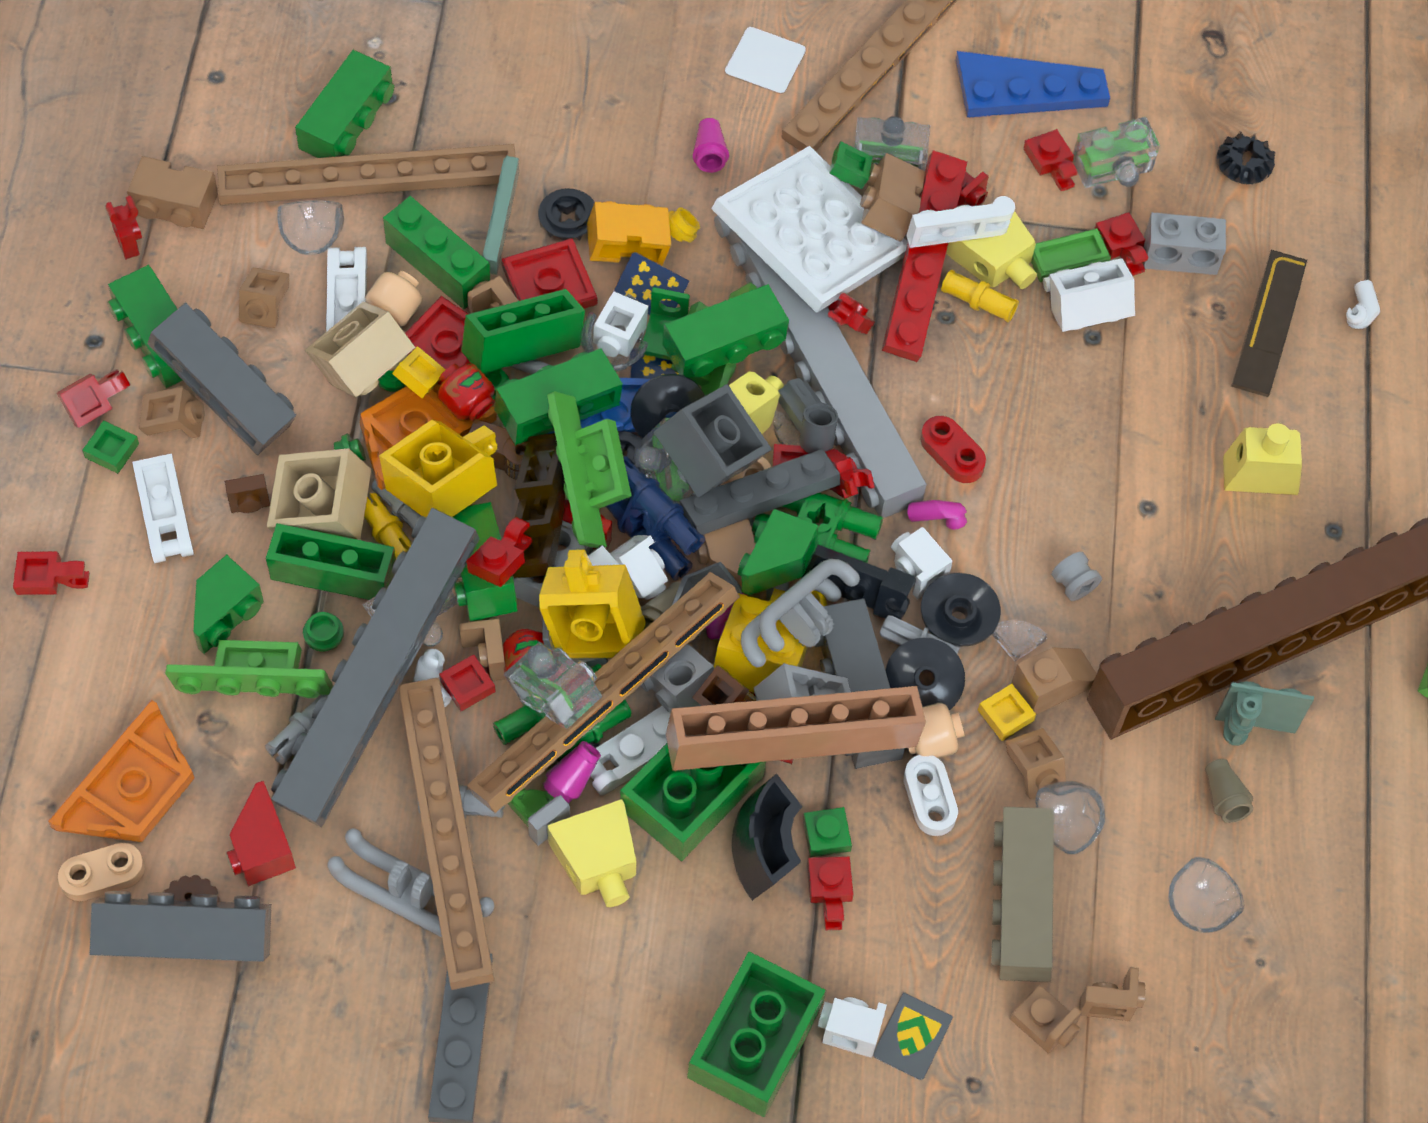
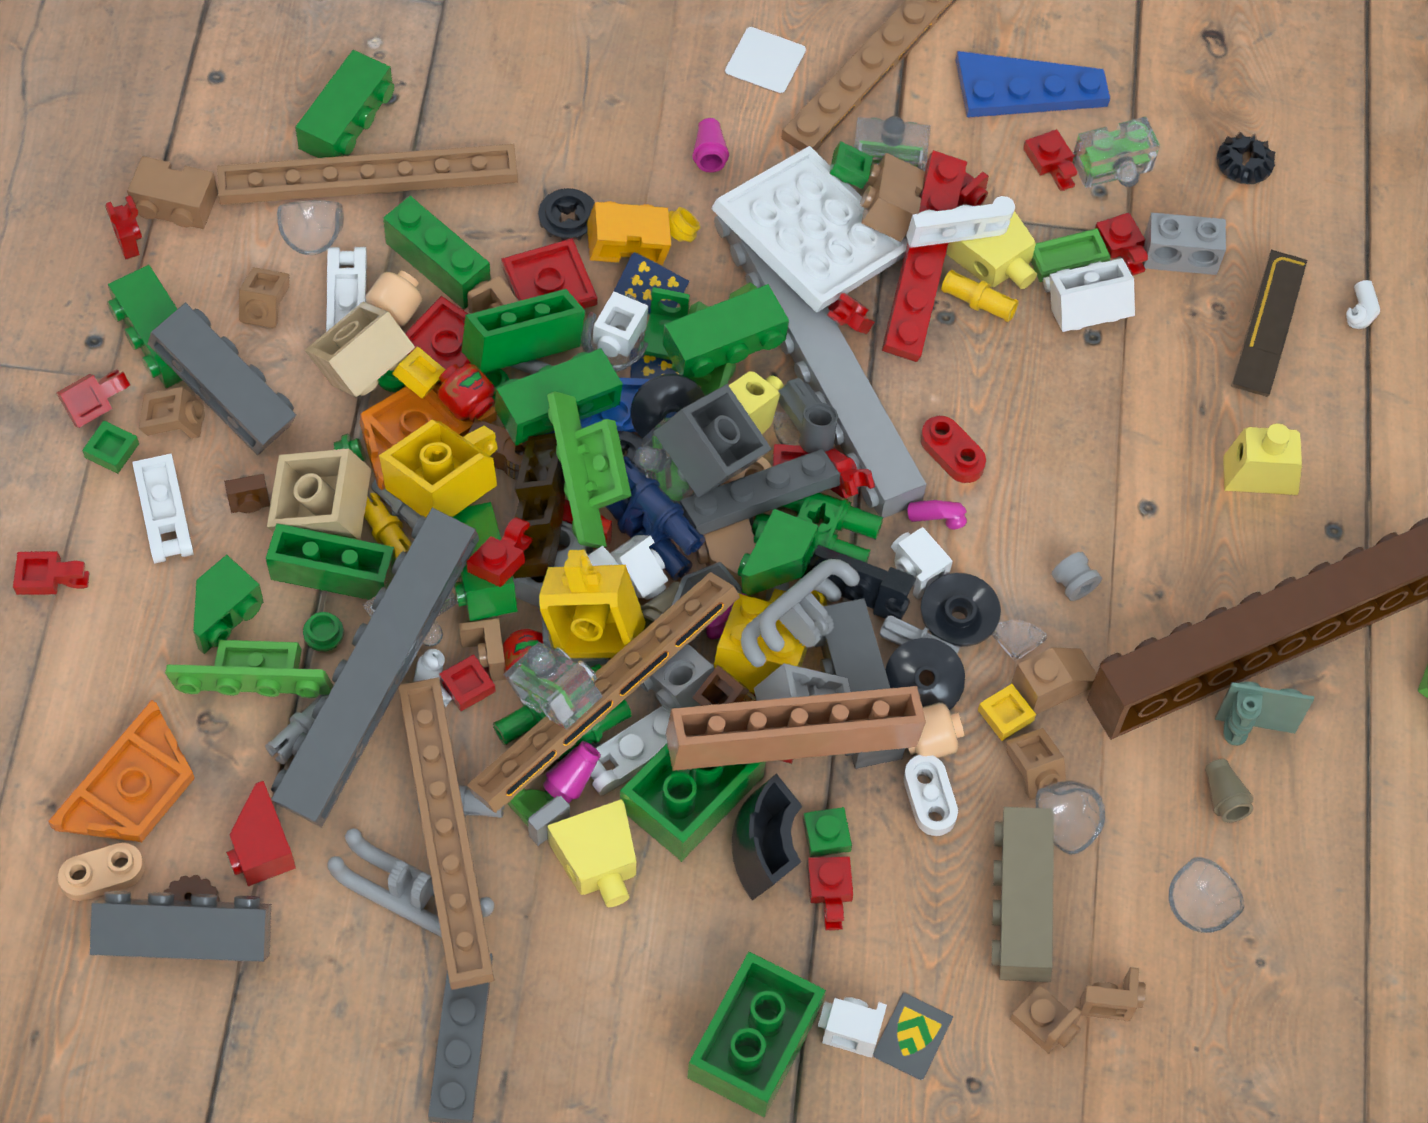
(501, 212): sand green tile -> none

